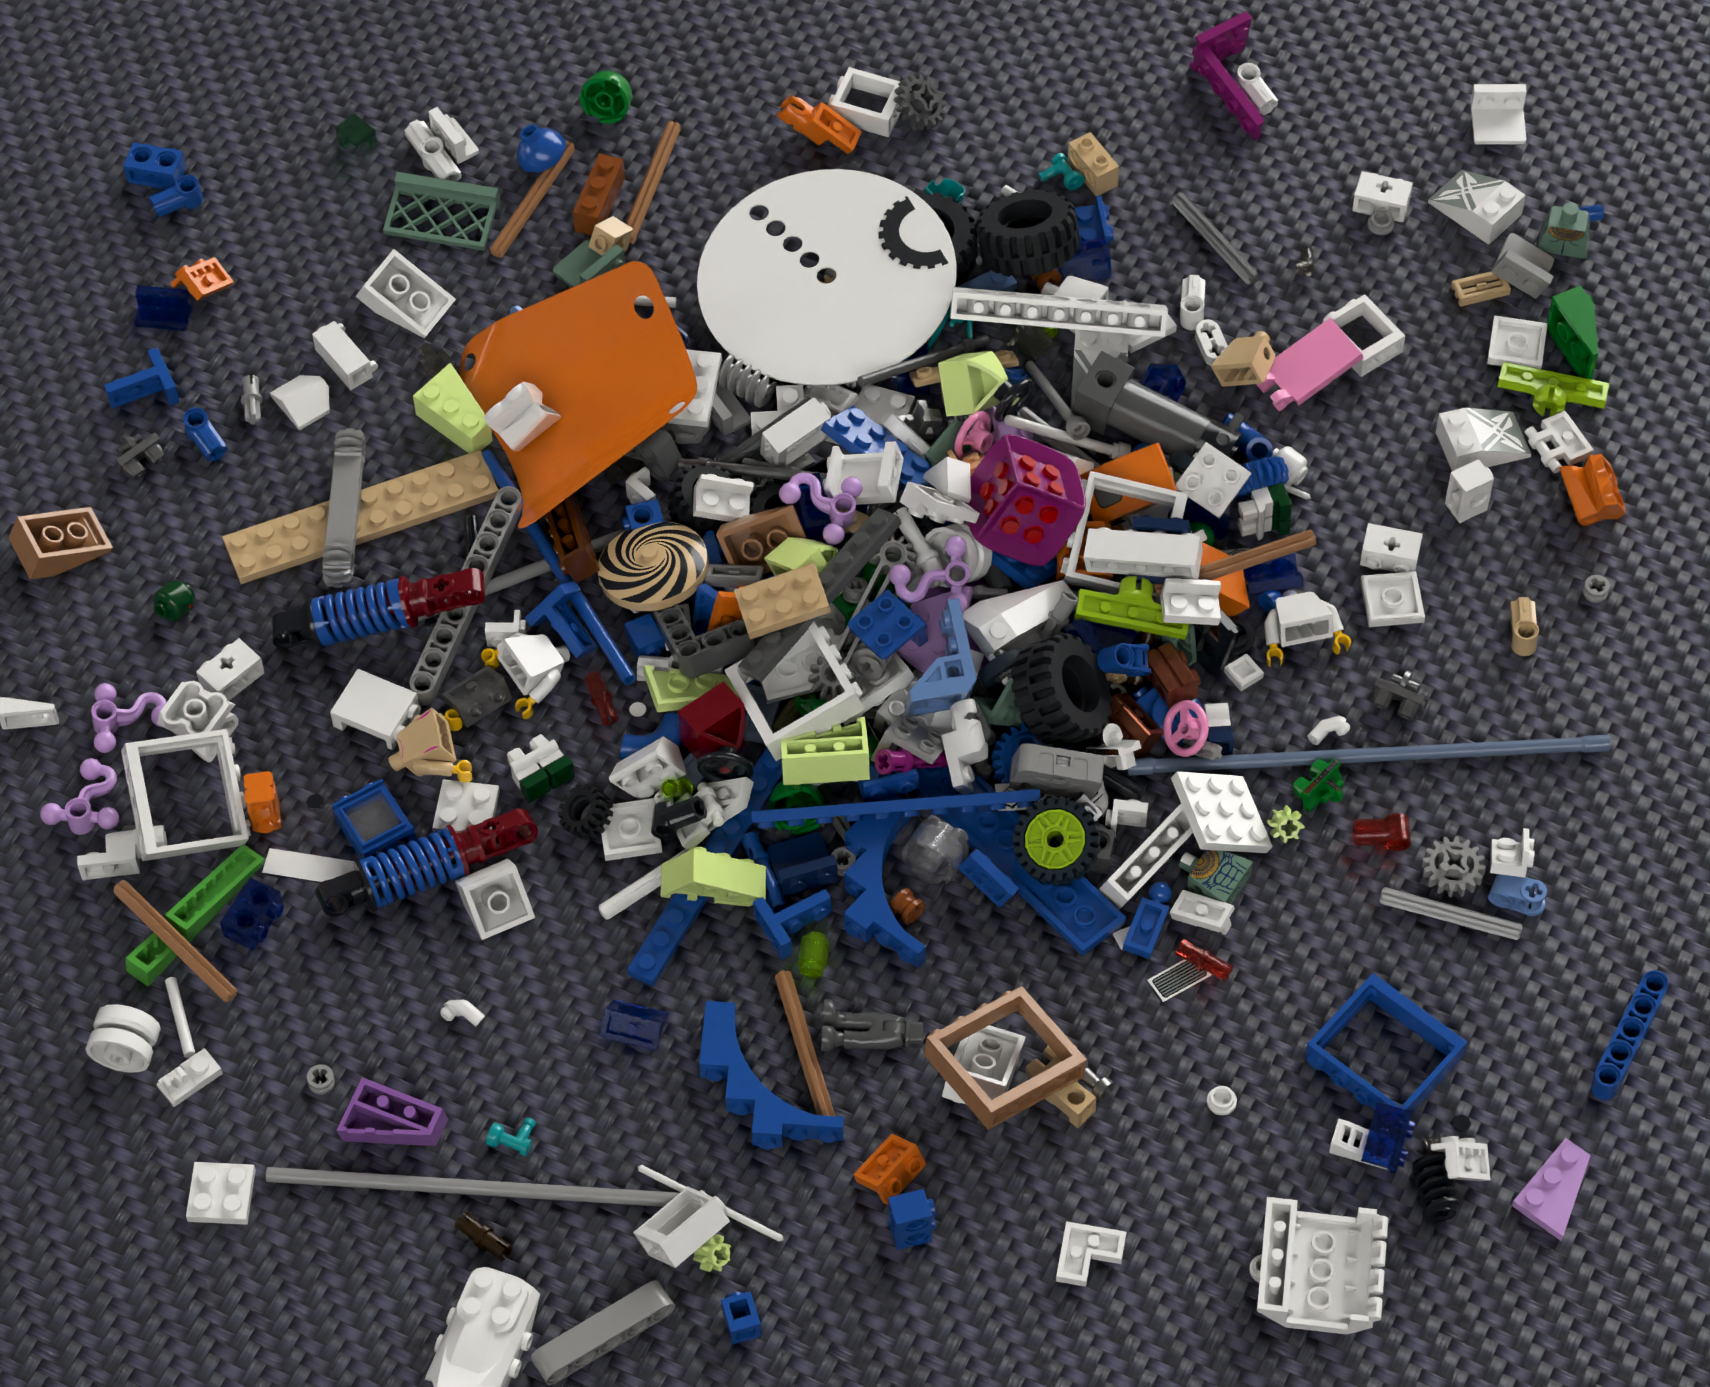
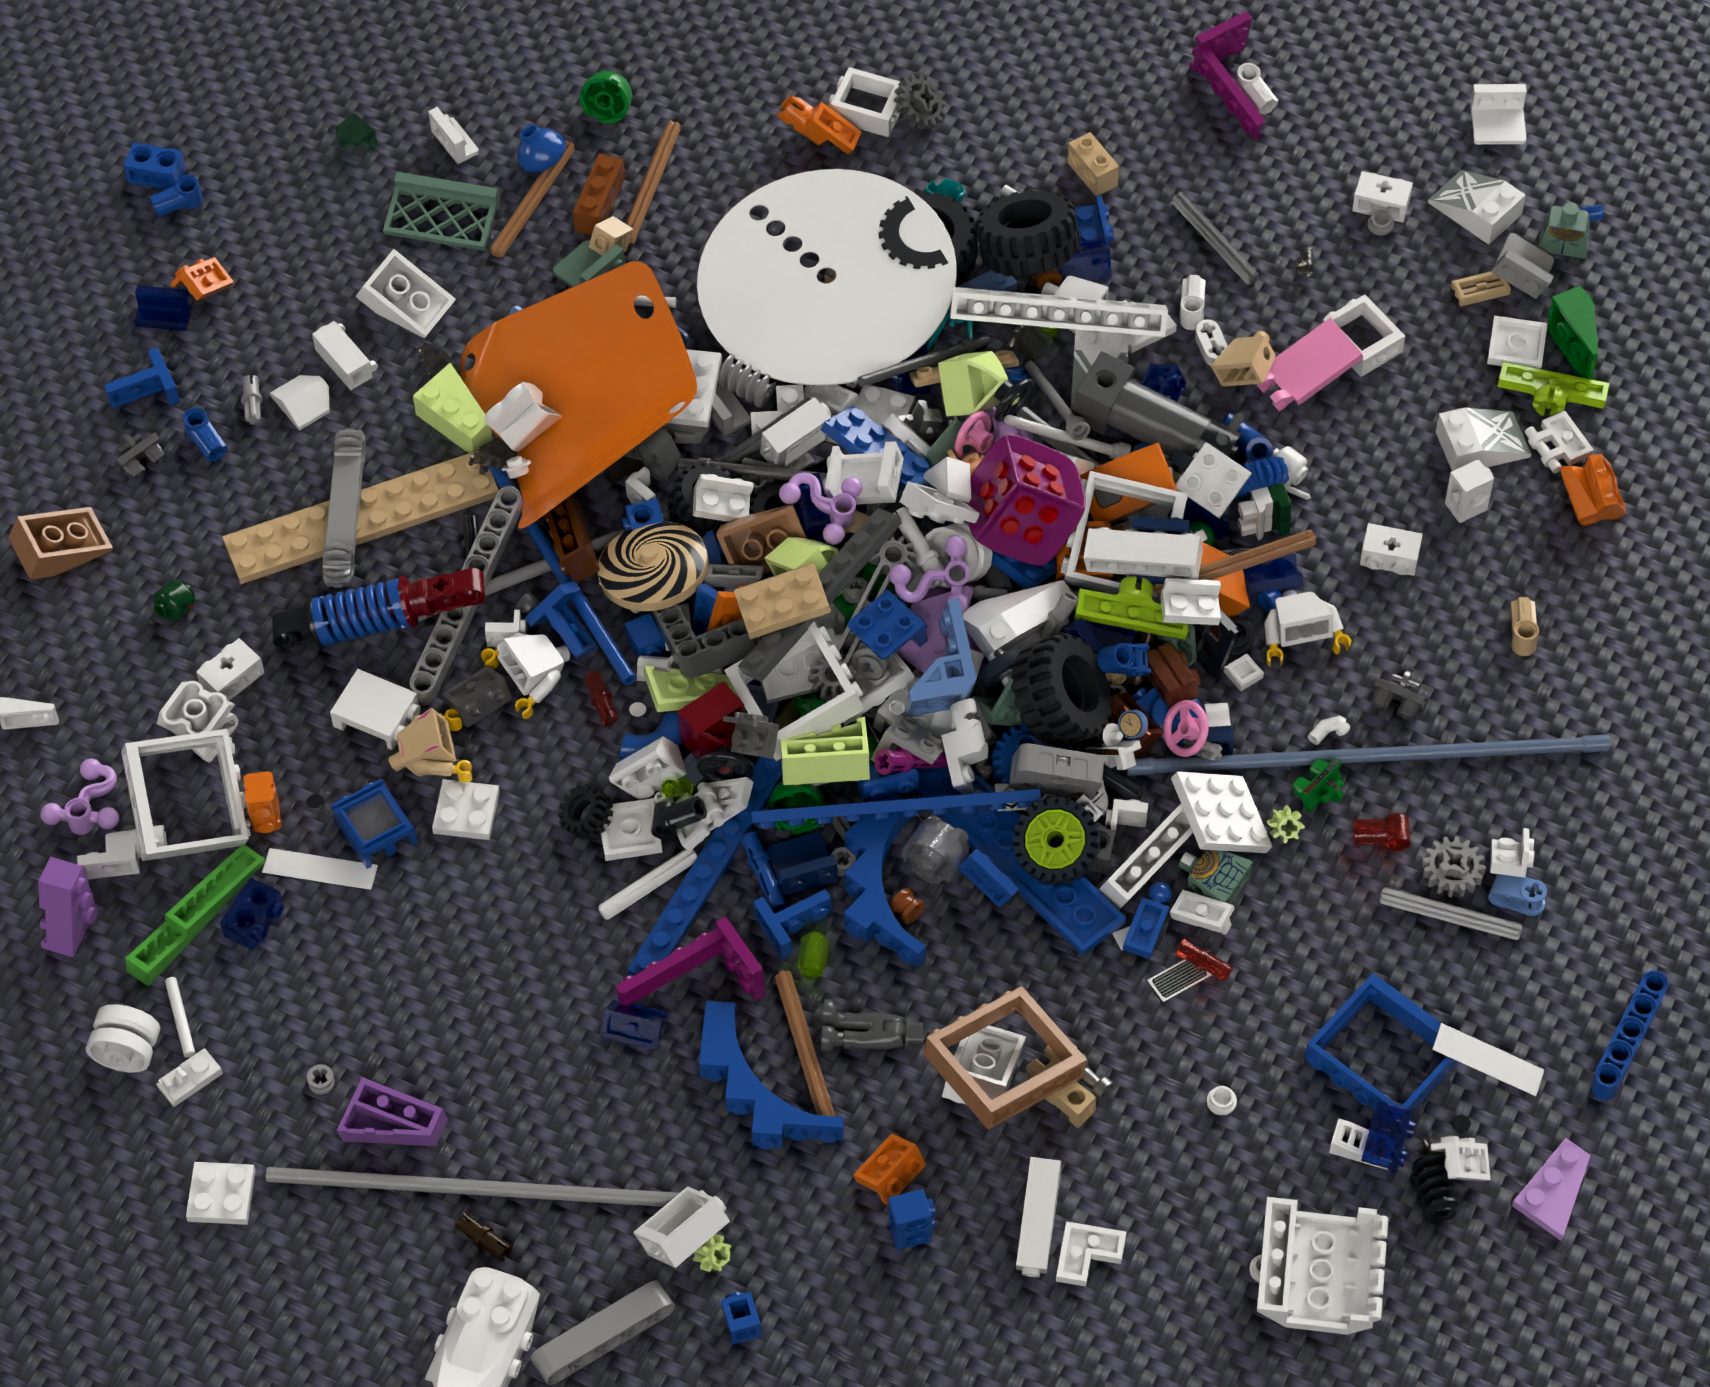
(67, 906): none -> medium lavender wedge
(104, 707): lavender piece -> none
(175, 941): medium nougat axle -> none
(423, 861): piece -> none
(432, 151): white piece -> none
(461, 1008): white arm -> none
(492, 454): none -> clear smoke plate
(495, 898): white slope -> none
(516, 467): none -> white plate
(519, 1142): teal piece -> none
(527, 603): none -> dark grey hinge
(540, 768): hips -> none
(684, 959): none -> magenta bracket
(714, 876): yellowish green wedge -> none
(729, 1212): white axle -> none
(753, 735): none -> flat silver bracket
(1038, 1216): none -> white slope
(1072, 178): teal piece -> none
(1133, 724): none -> tile
(1392, 599): white plate -> none
(1488, 1059): none -> white sticker
(1592, 594): light grey bush -> none

